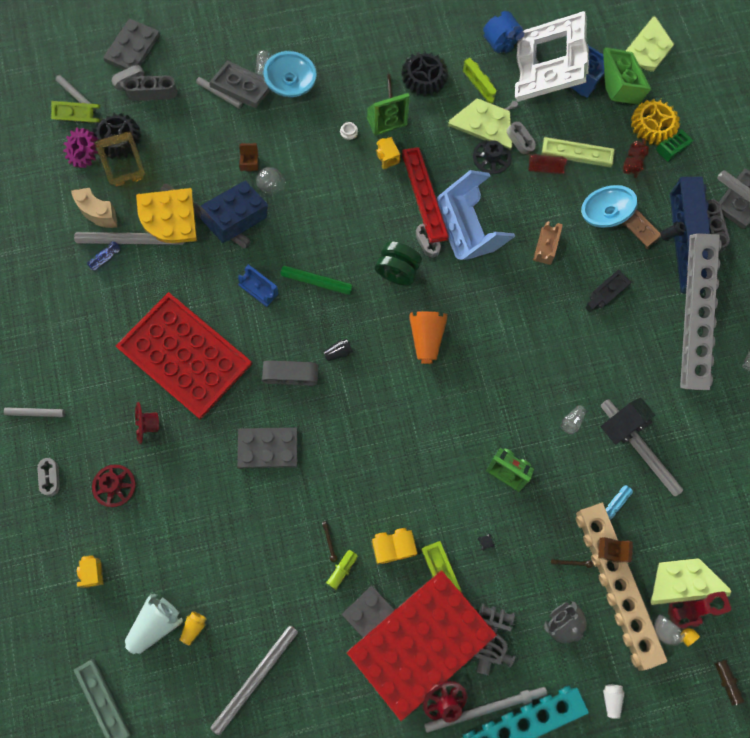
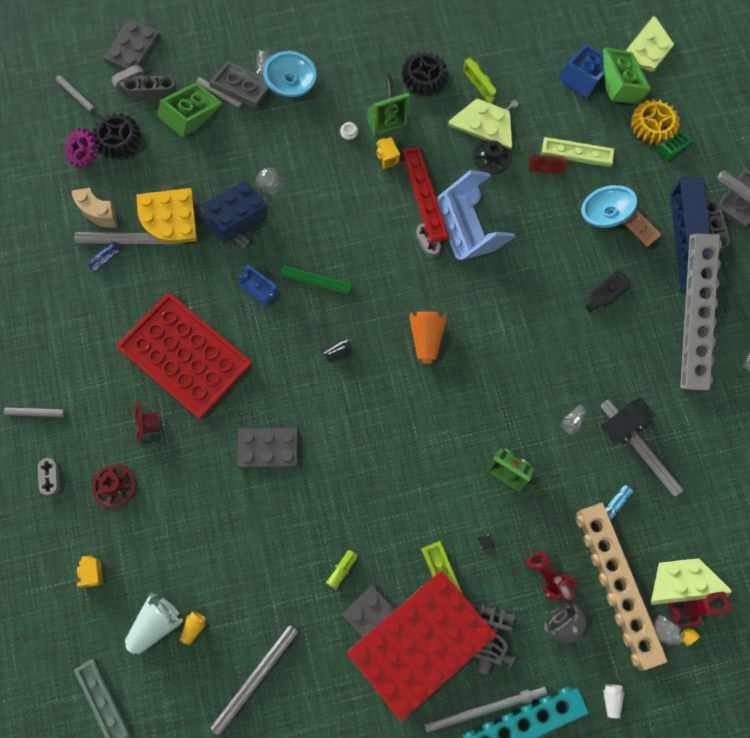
(73, 111): lime hinge -> none
(120, 180): clear yellow window -> none
(188, 108): none -> bright green slope
(248, 157): reddish brown bracket -> none
(290, 373): dark grey beam -> none
(333, 558): dark brown hinge -> none
(394, 546): yellow brick -> none
(398, 263): dark green wheel -> none
(447, 704): dark red wheel -> none
(503, 32): blue brick -> none
(521, 138): light grey beam -> none
(547, 243): medium nougat hinge -> none
(557, 73): white piece -> none
(558, 586): none -> dark red piece
(588, 563): dark brown hinge -> none
(615, 550): reddish brown bracket -> none
(638, 152): clear red hinge -> none
(677, 228): black pin -> none
(729, 682): dark brown pin -> none

